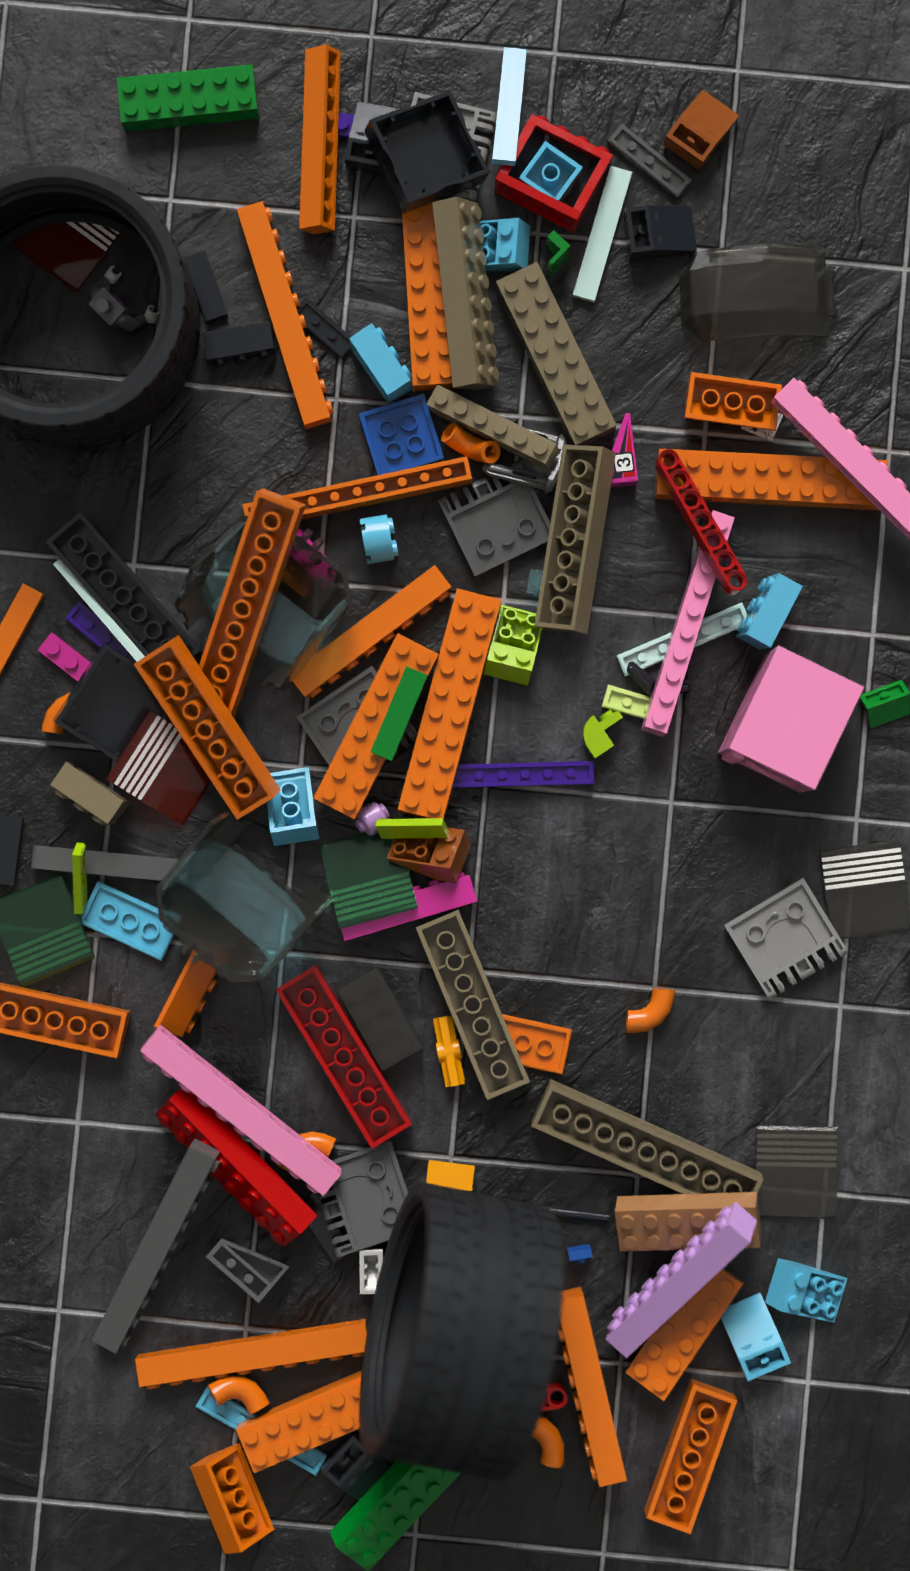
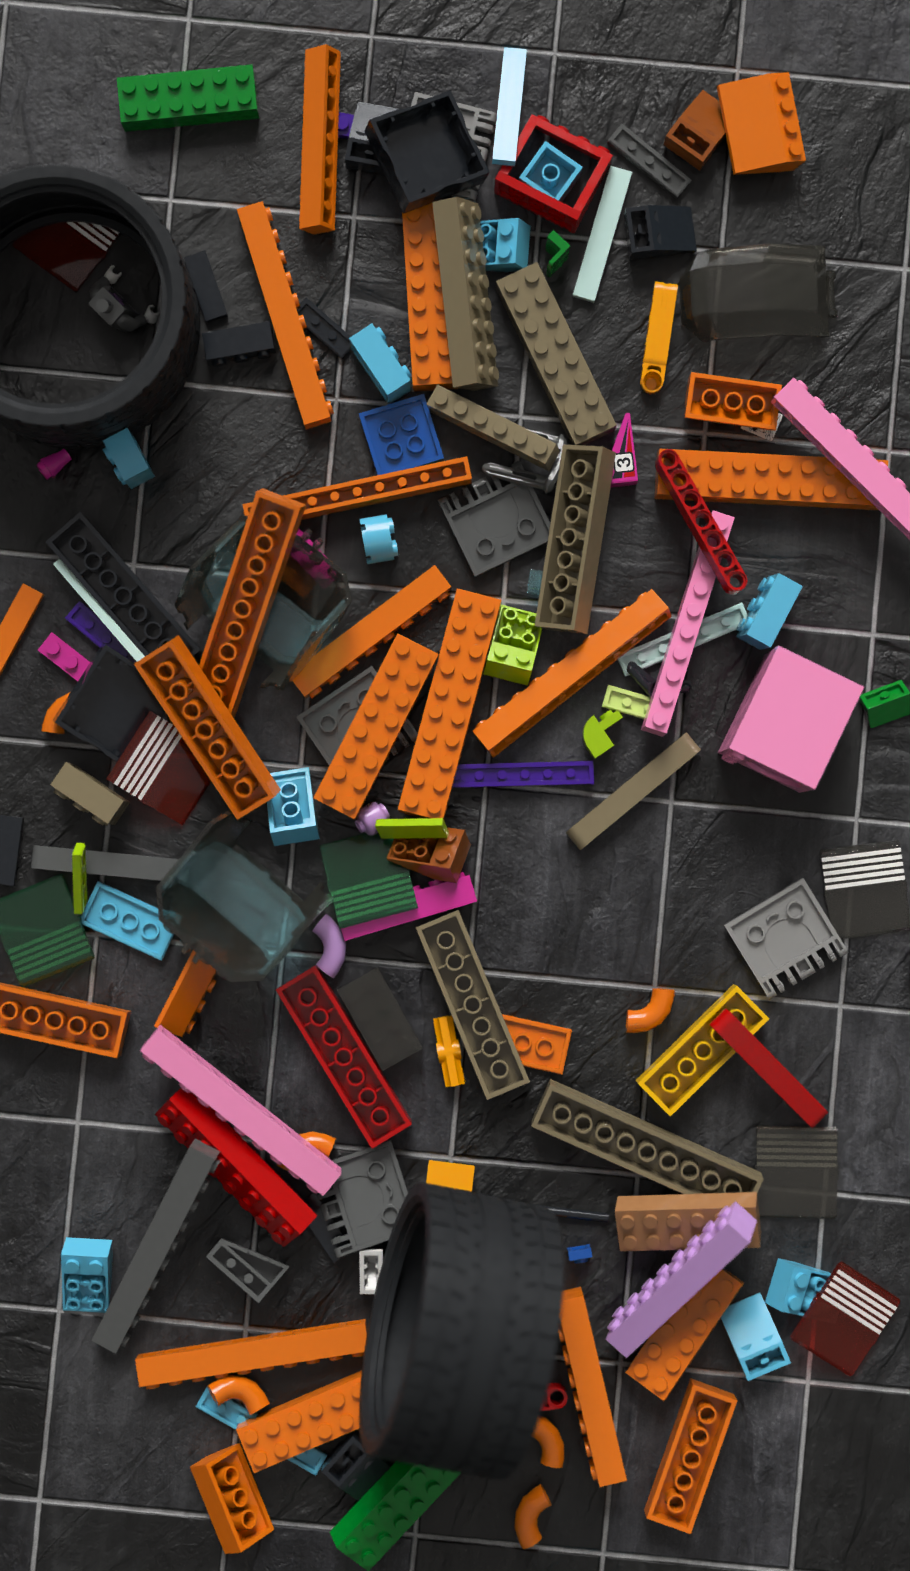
(52, 464): none -> dark pink cone
(86, 1274): none -> medium azure slope
(129, 460): none -> medium azure brick
(333, 943): none -> lavender cylinder
(399, 713): green tile -> none
(469, 445): orange cylinder -> none
(527, 1516): none -> orange cylinder
(572, 672): none -> orange brick
(633, 791): none -> dark tan beam
(658, 337): none -> light orange piece
(697, 1053): none -> yellow brick
(761, 124): none -> orange slope
(768, 1068): none -> red beam
(845, 1318): none -> clear red piece

